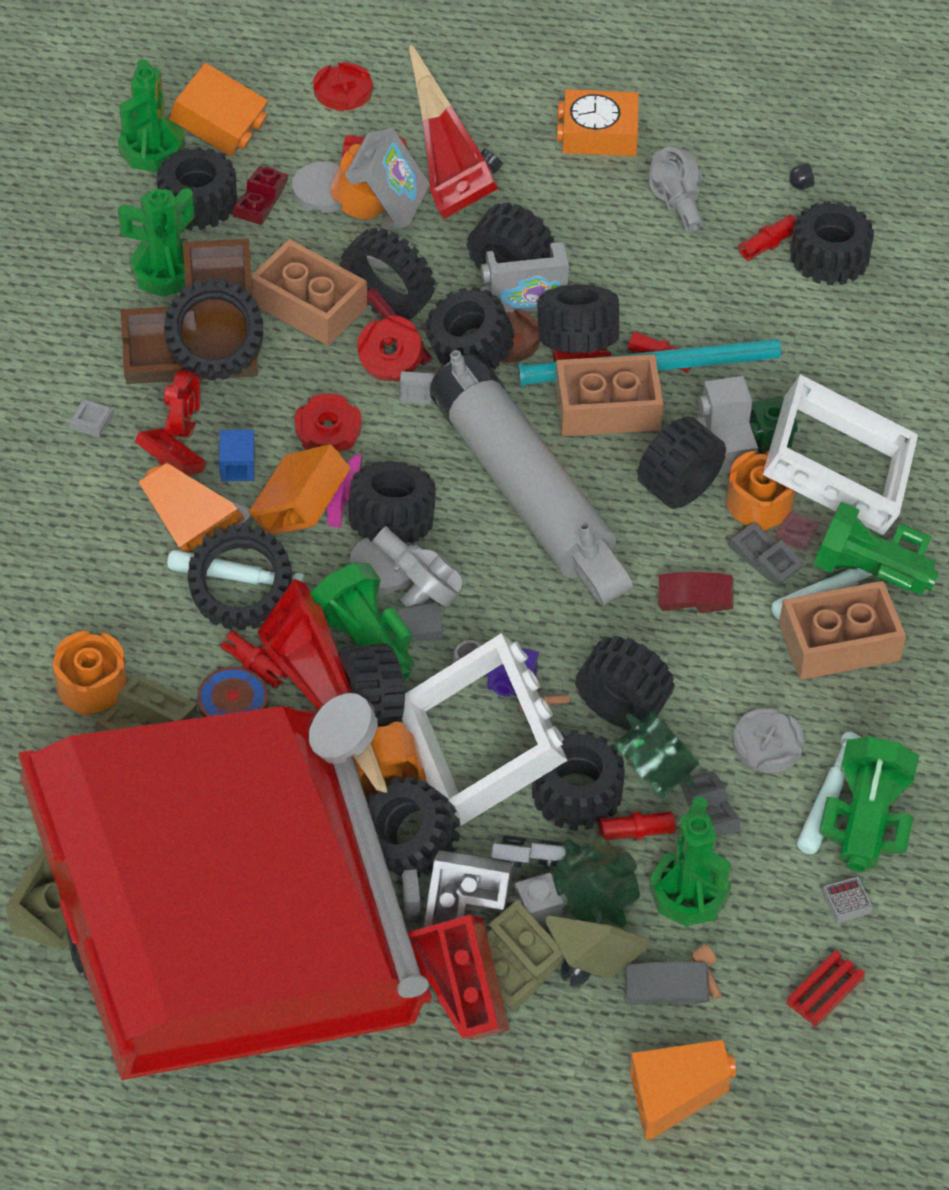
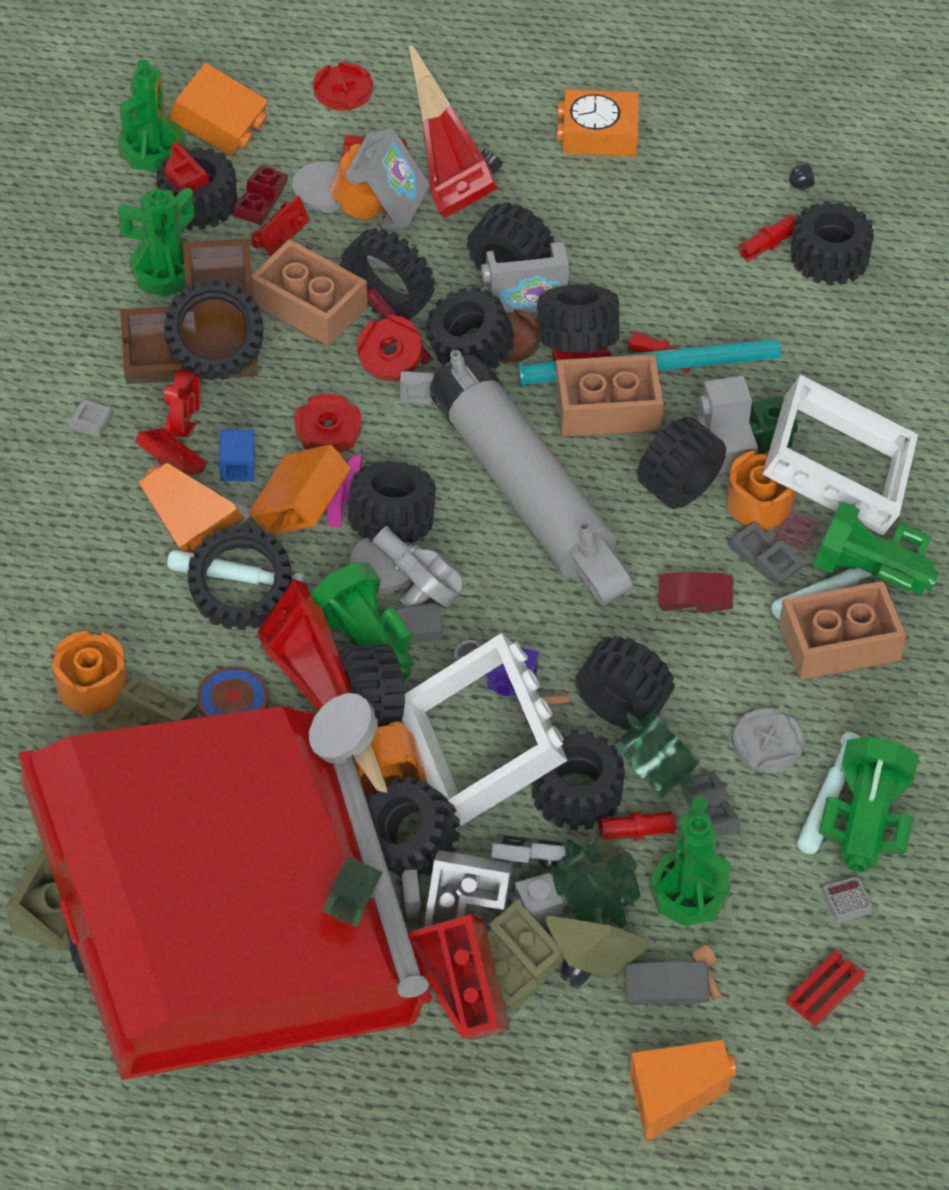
(184, 171): none -> red tile
(253, 659): red pin -> none
(282, 226): none -> red hinge
(352, 891): none -> clear green brick
(677, 184): light grey pin -> none

